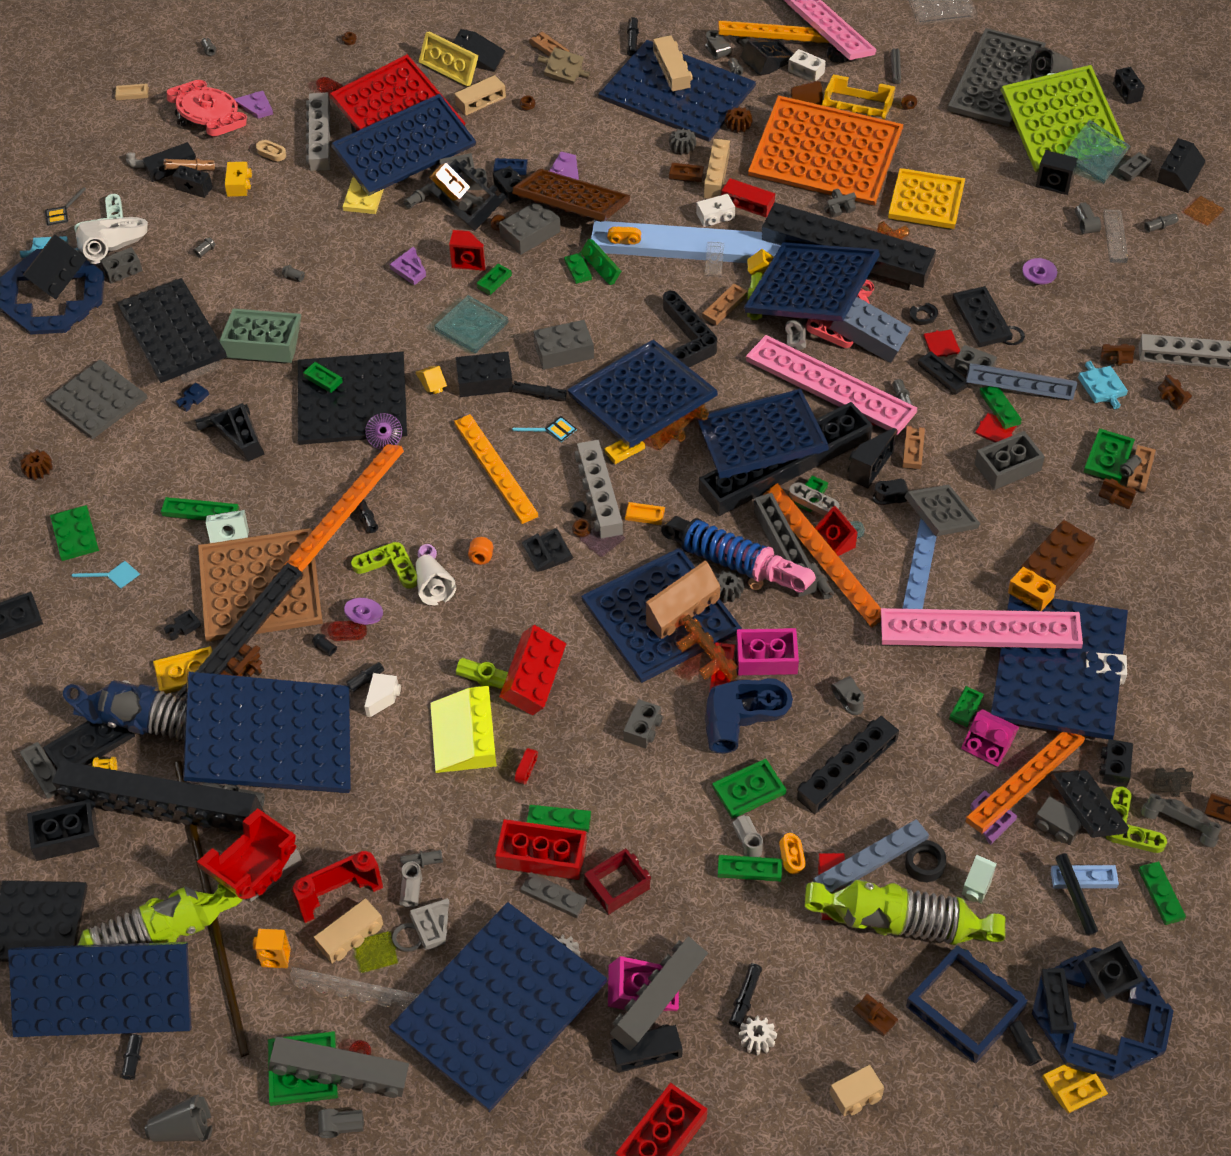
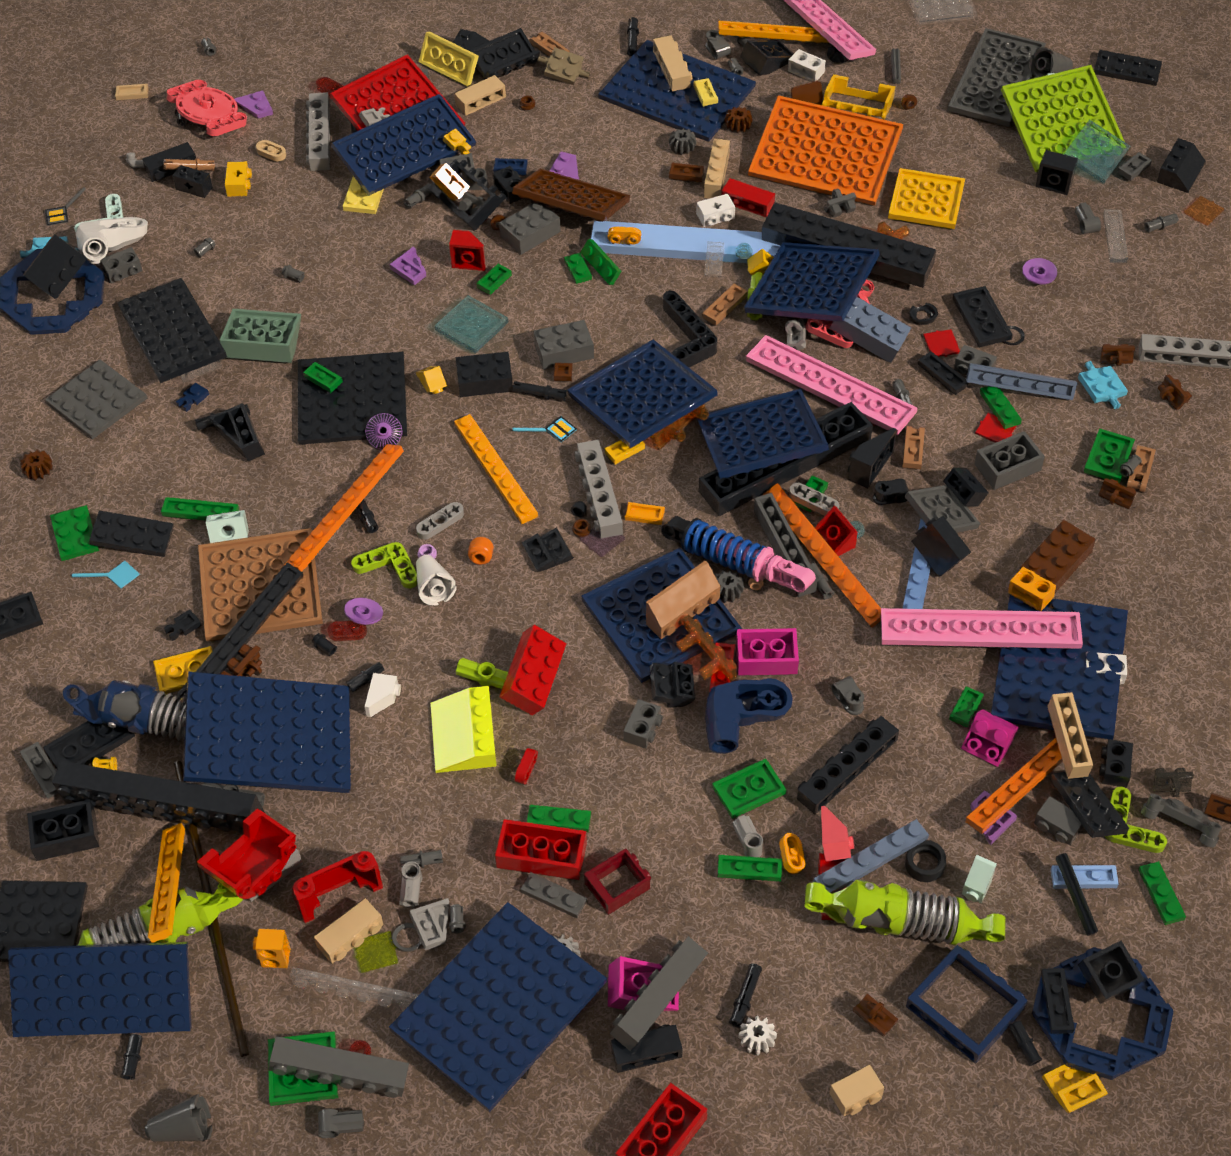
(131, 533): none -> black plate
(166, 883): none -> light orange plate
(349, 38): reddish brown plate -> none
(372, 116): none -> light grey plate
(443, 513): none -> light grey beam
(456, 140): none -> yellow plate
(457, 924): none -> dark grey pin
(505, 54): none -> black bracket
(563, 371): none -> reddish brown plate
(672, 684): none -> black brick
(705, 92): none -> light yellow plate
(743, 251): none -> clear light blue plate
(835, 837): none -> coral slope
(940, 545): none -> black brick
(965, 487): none -> black brick
(1070, 735): none -> tan brick
(1127, 67): none -> black plate
(1128, 85): black brick -> none

